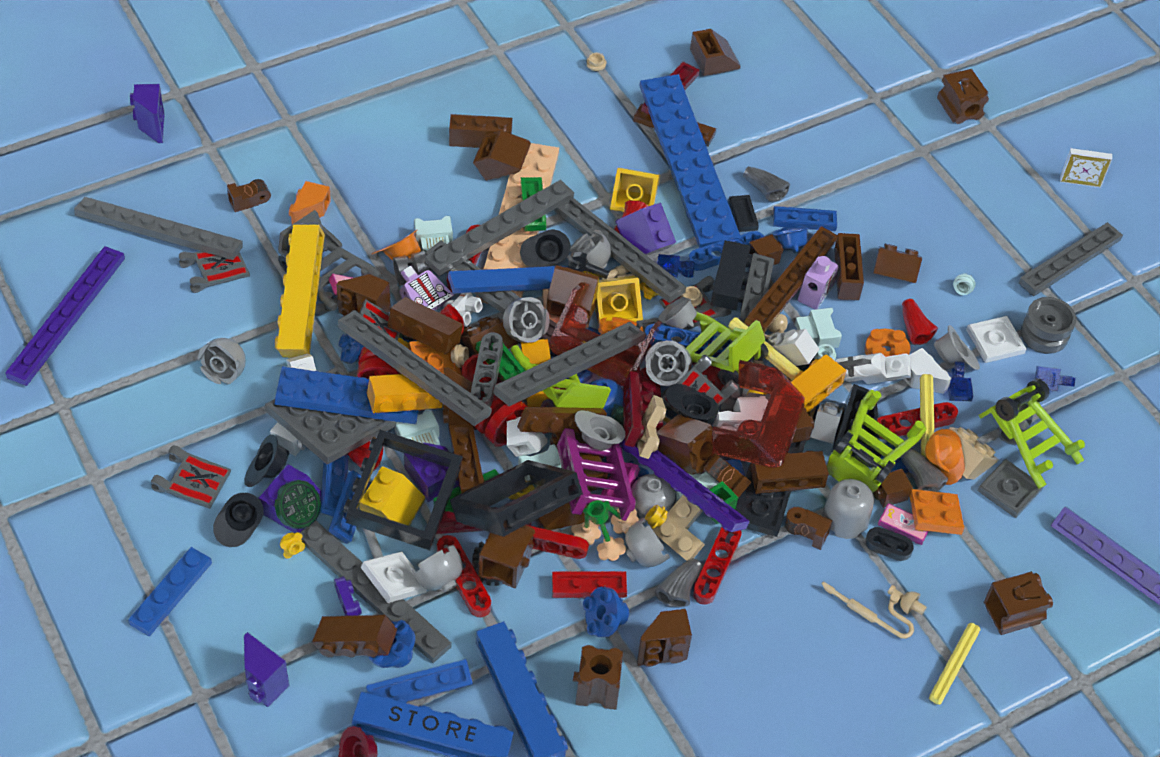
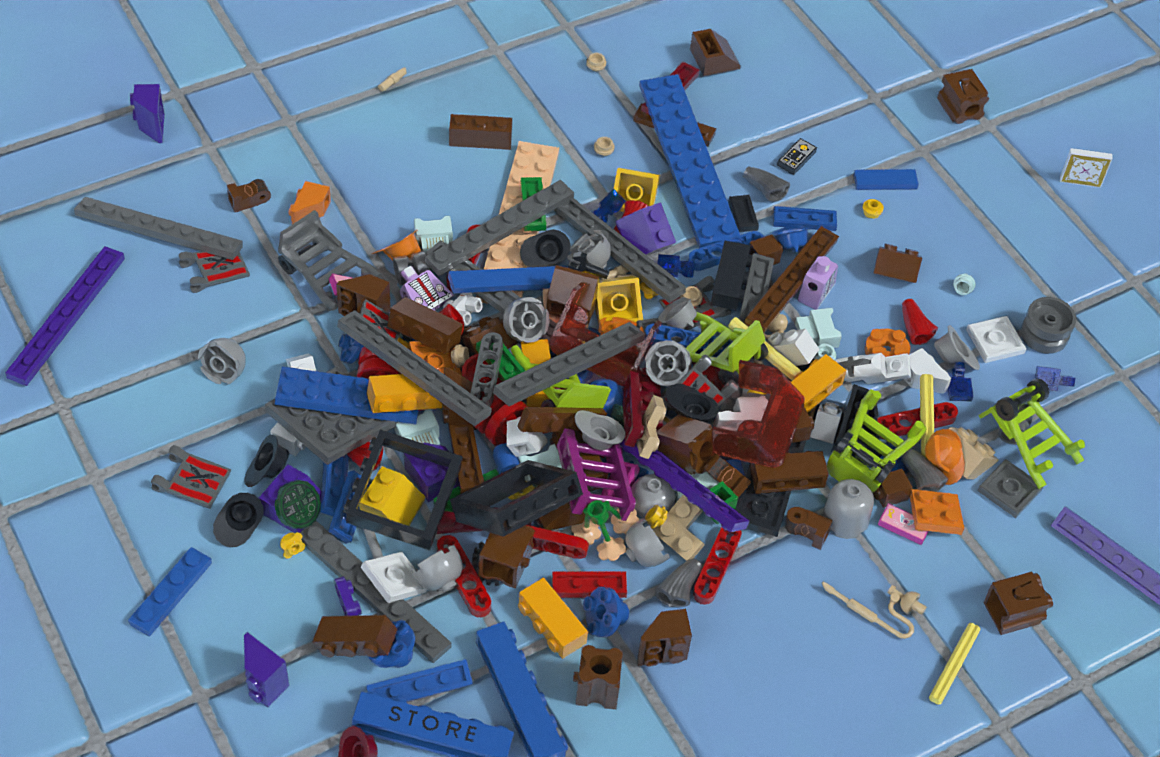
(300, 291): yellow brick -> none
(392, 79): none -> tan piece
(501, 154): reddish brown slope -> none
(504, 458): none -> blue brick
(552, 618): none -> light orange brick
(604, 146): none -> tan plate
(609, 205): none -> clear blue plate
(797, 156): none -> tile
(850, 269): reddish brown brick -> none
(872, 208): none -> yellow plate
(885, 179): none -> blue tile
(889, 543): black plate -> none
(1070, 259): dark grey plate -> none

